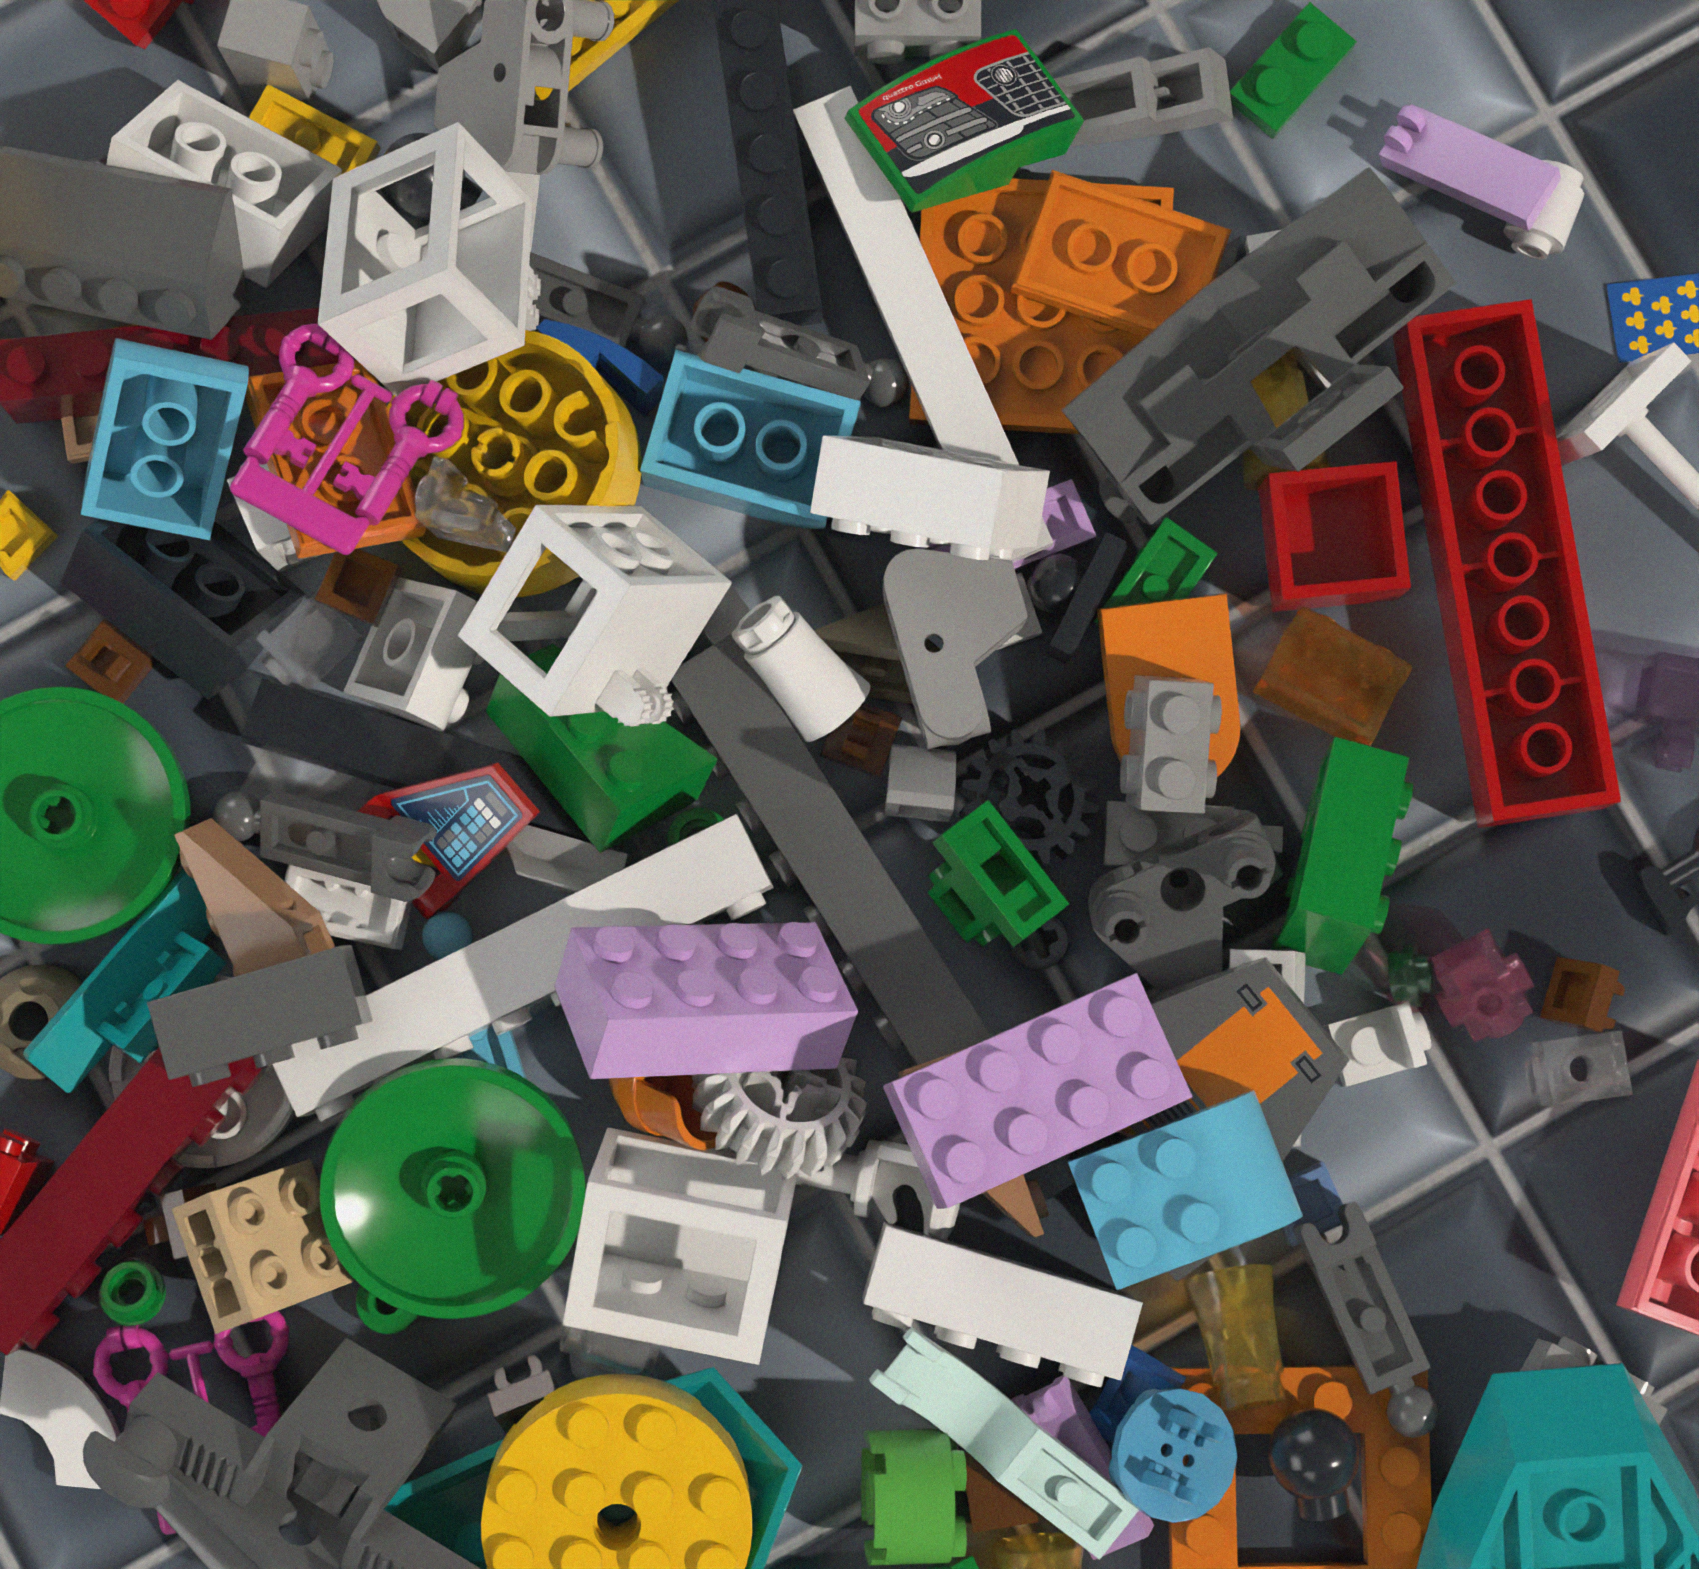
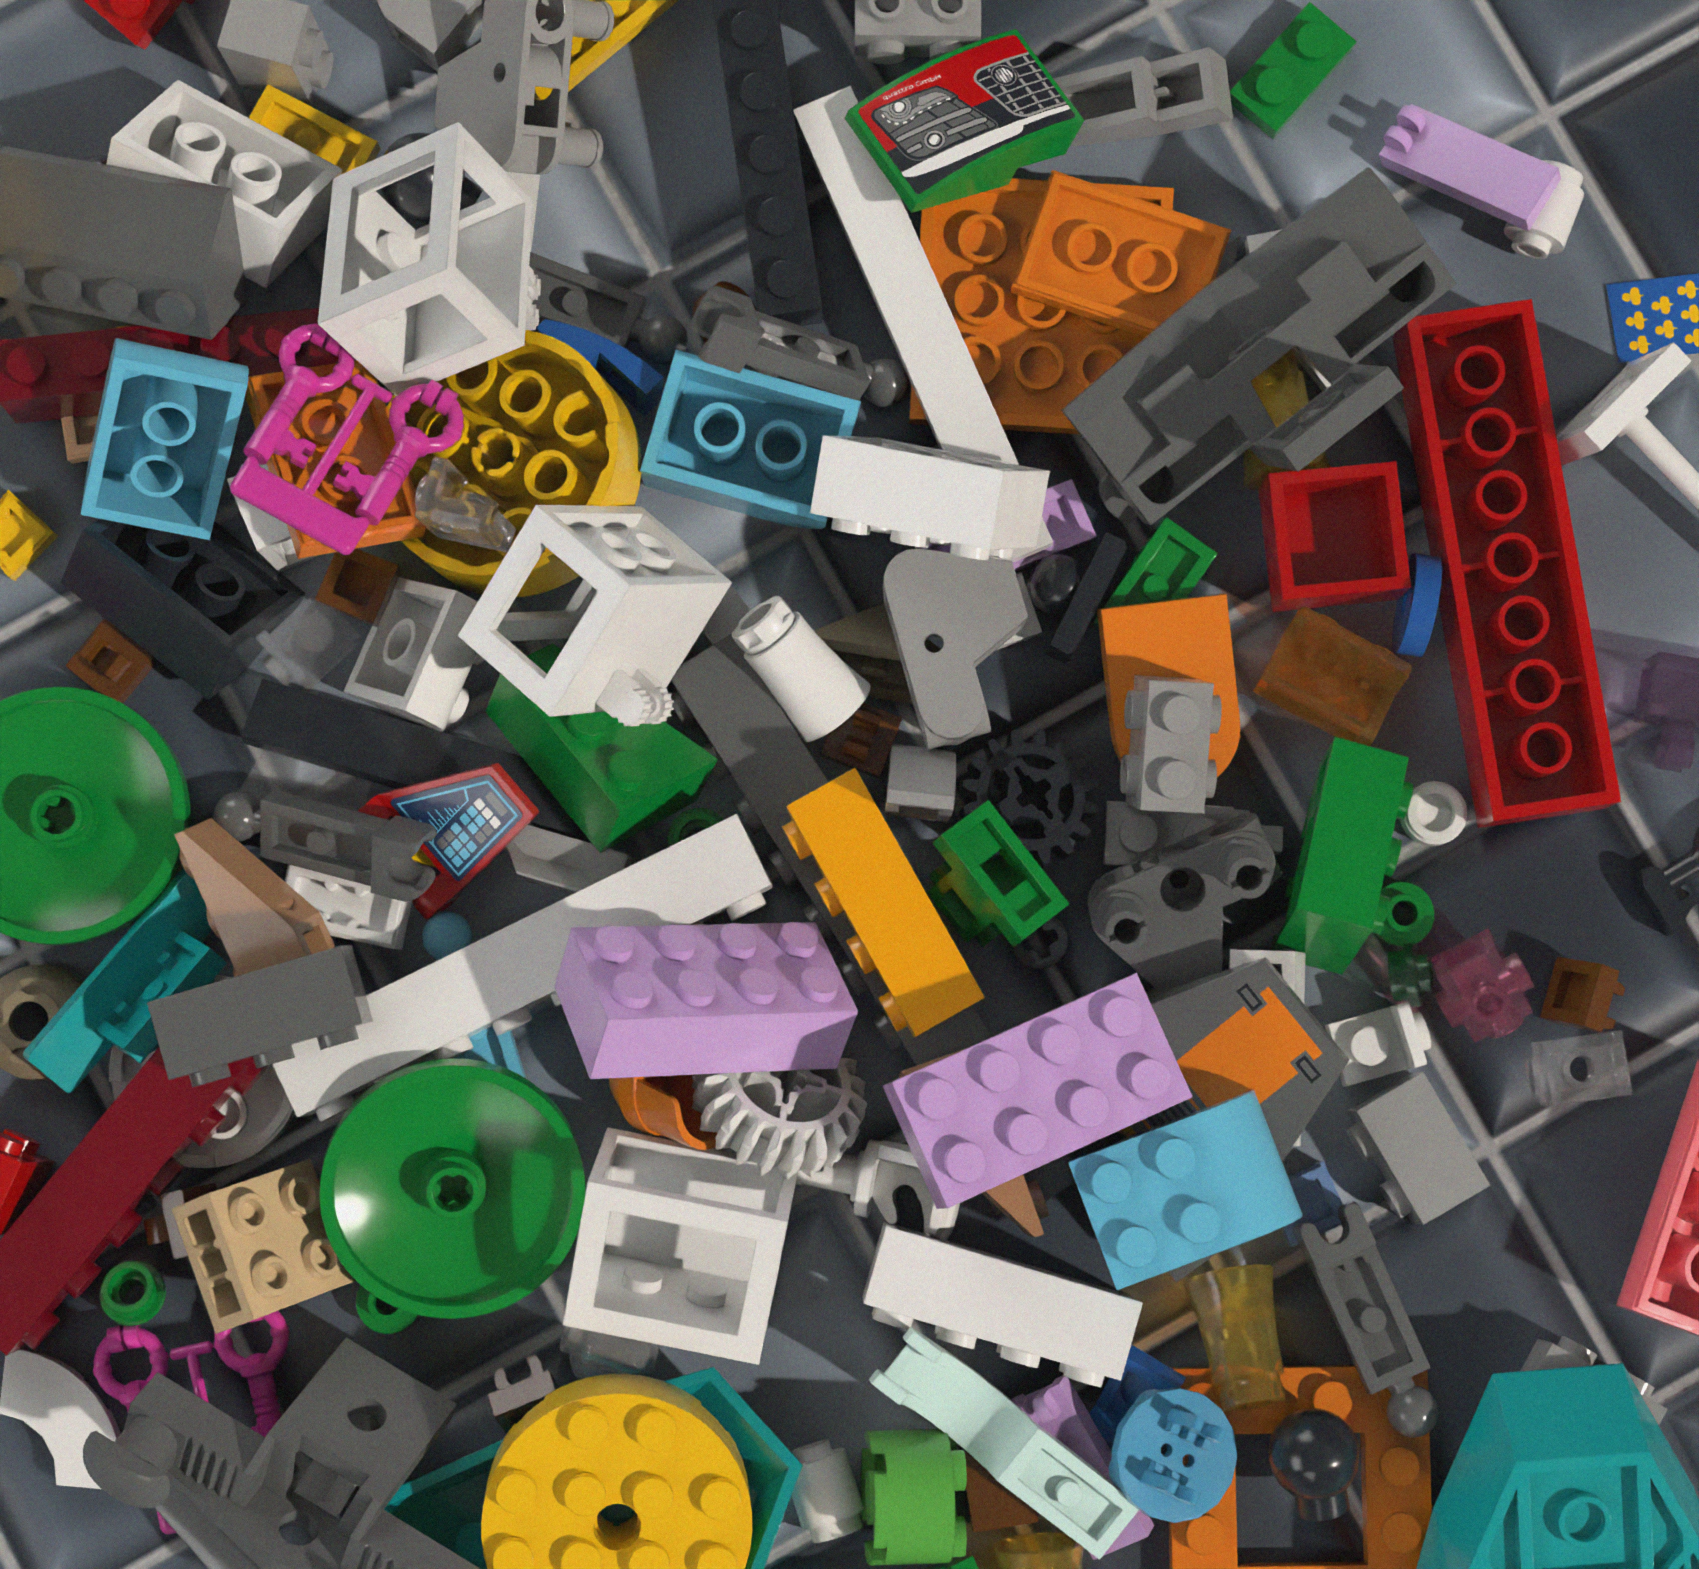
(826, 1492): none -> white brick
(883, 902): none -> light orange brick
(1415, 1149): none -> light grey brick
(1418, 606): none -> blue piece
(1422, 909): none -> green plate
(1435, 814): none -> white tile

